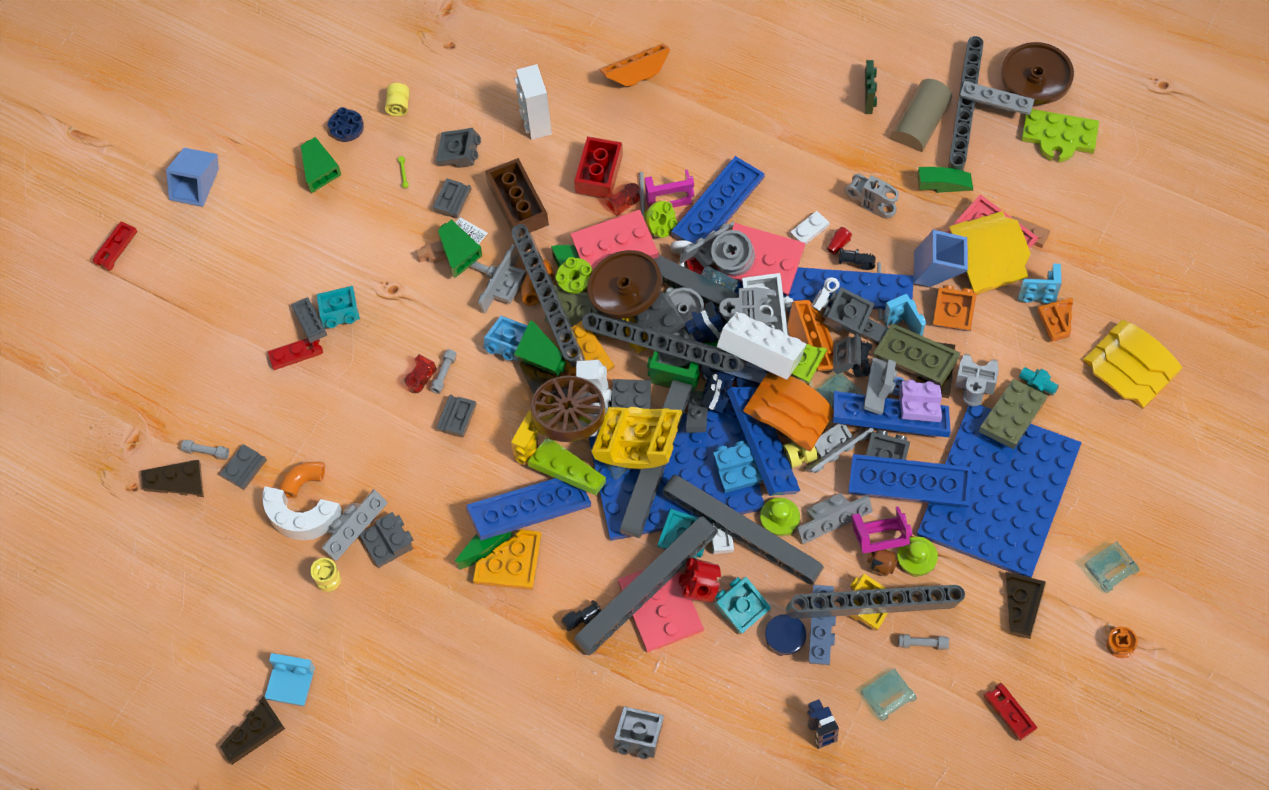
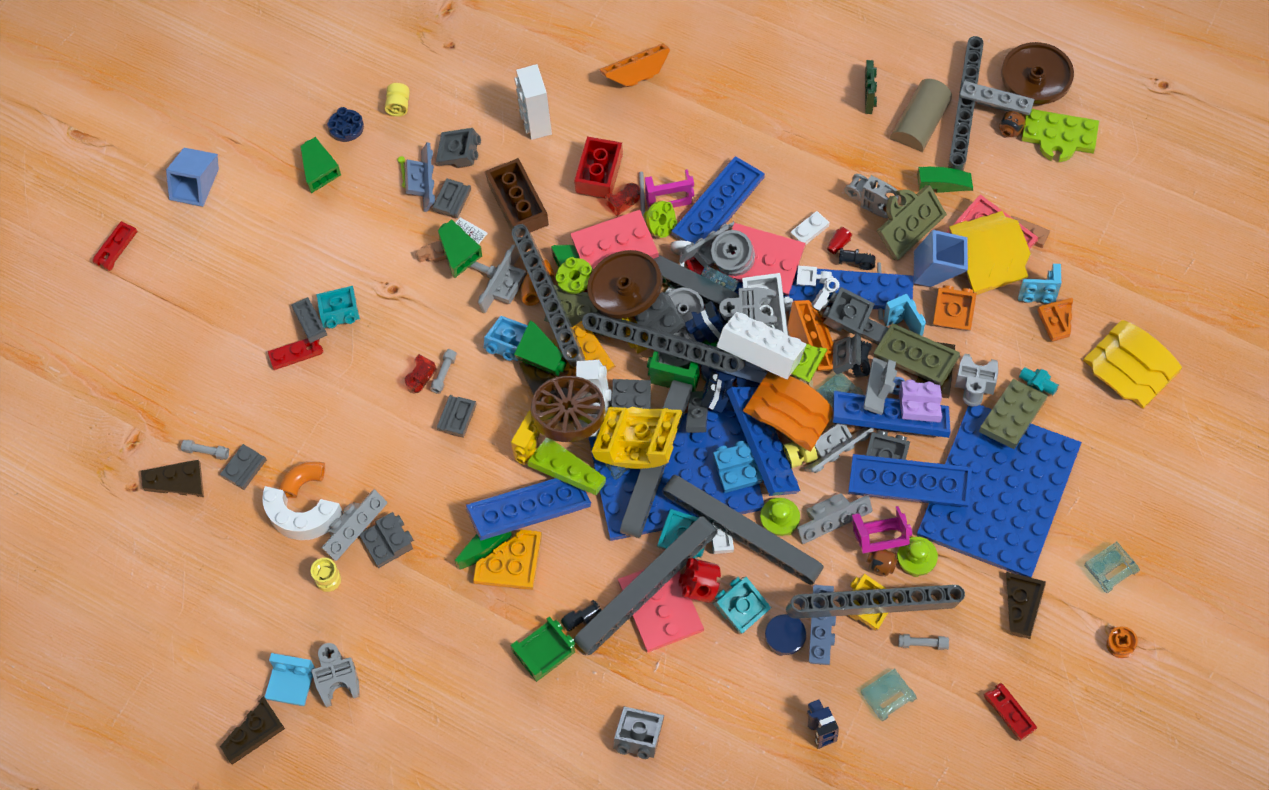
(334, 674): none -> light grey piece
(419, 177): none -> sand blue bracket
(544, 649): none -> green panel
(807, 276): none -> white plate
(910, 219): none -> olive plate
(1012, 124): none -> dark orange head

